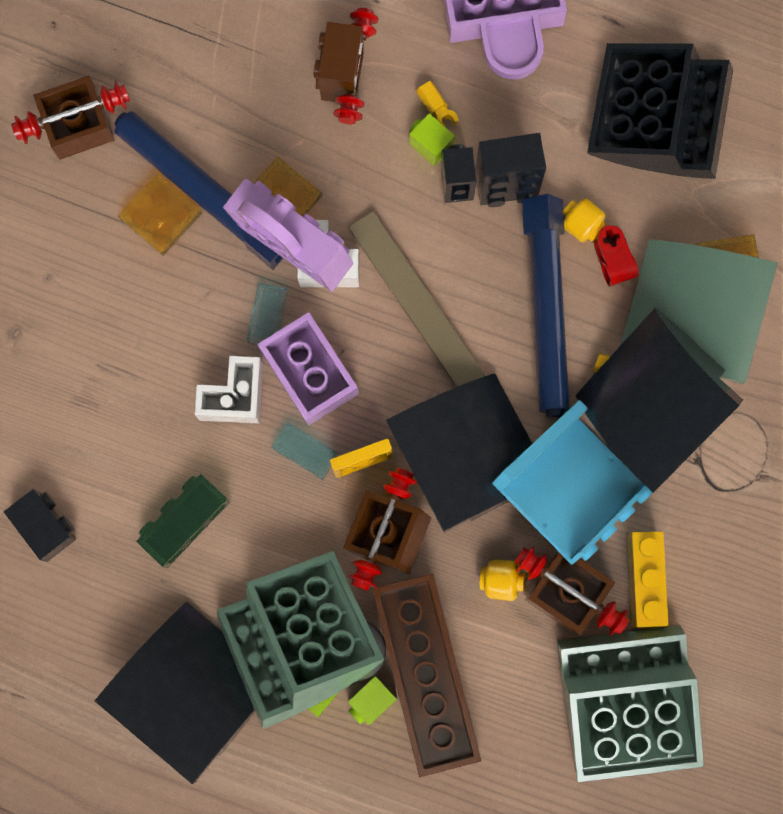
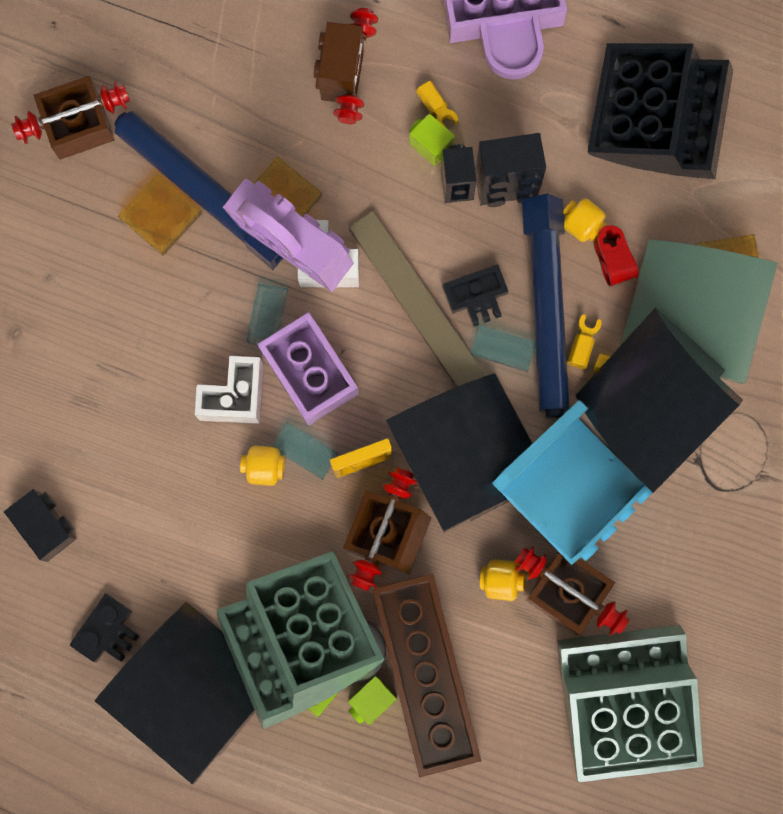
(105, 631): none -> black hinge
(182, 520): clear green brick -> none
(263, 465): none -> yellow head
(477, 293): none -> black hinge
(503, 348): none -> clear light blue tile
(583, 344): none -> yellow bar
(647, 579): yellow brick -> none

